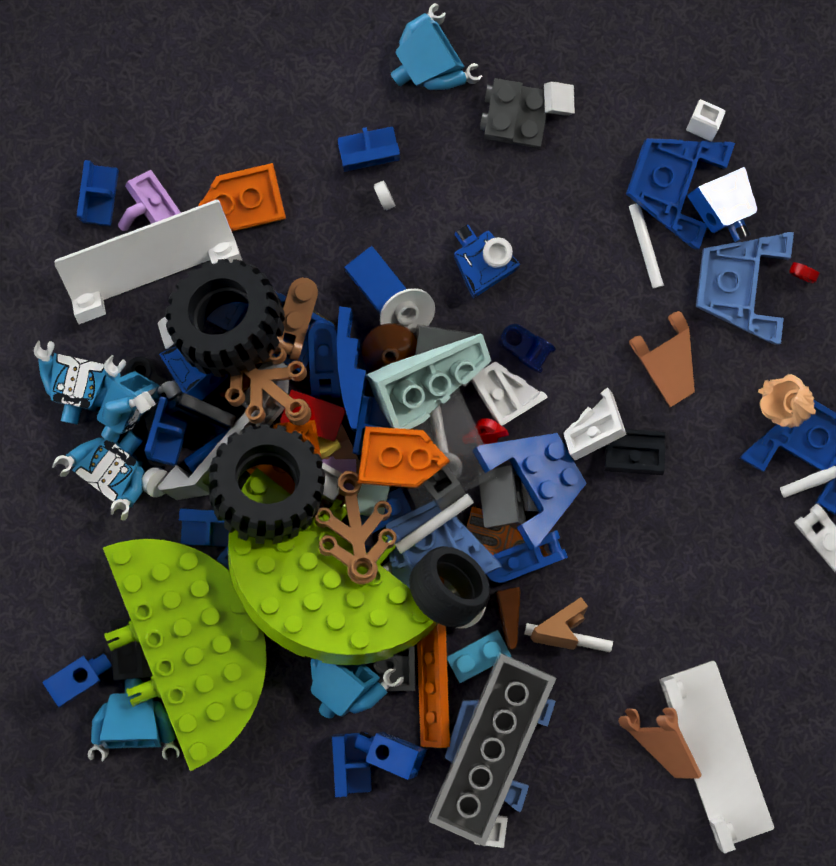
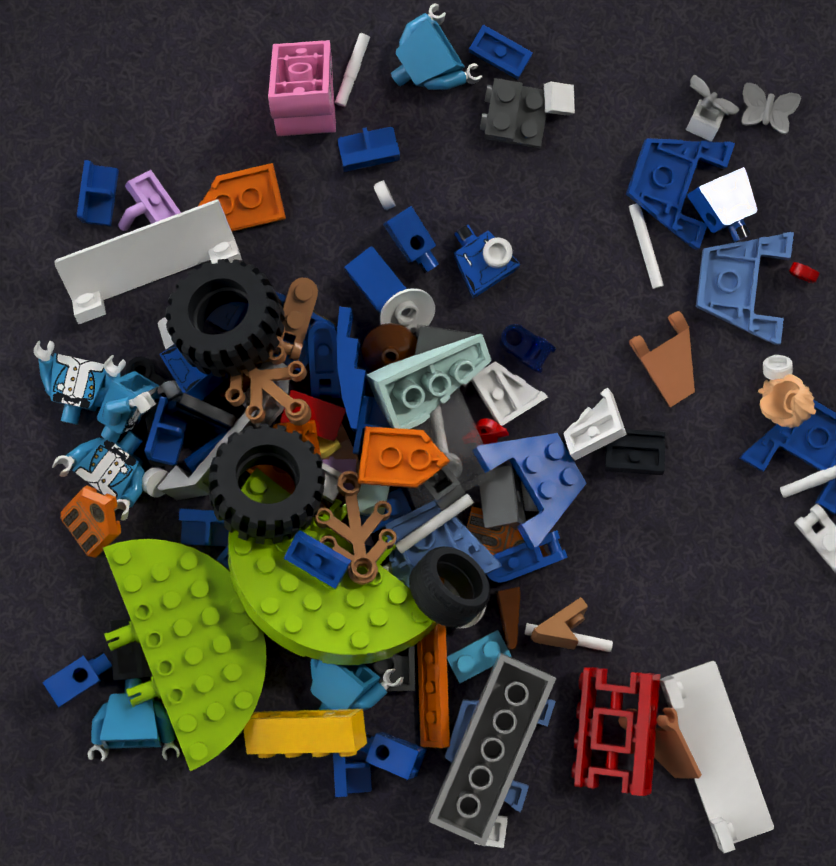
(92, 520): none -> orange tile
(302, 88): none -> bright pink brick
(305, 732): none -> yellow brick
(317, 559): none -> blue plate
(352, 69): none -> white piece
(402, 229): none -> blue torso
(500, 52): none -> blue plate
(639, 731): none -> red fence
(711, 99): none -> light grey piece
(765, 110): none -> light grey piece
(777, 367): none -> white tile

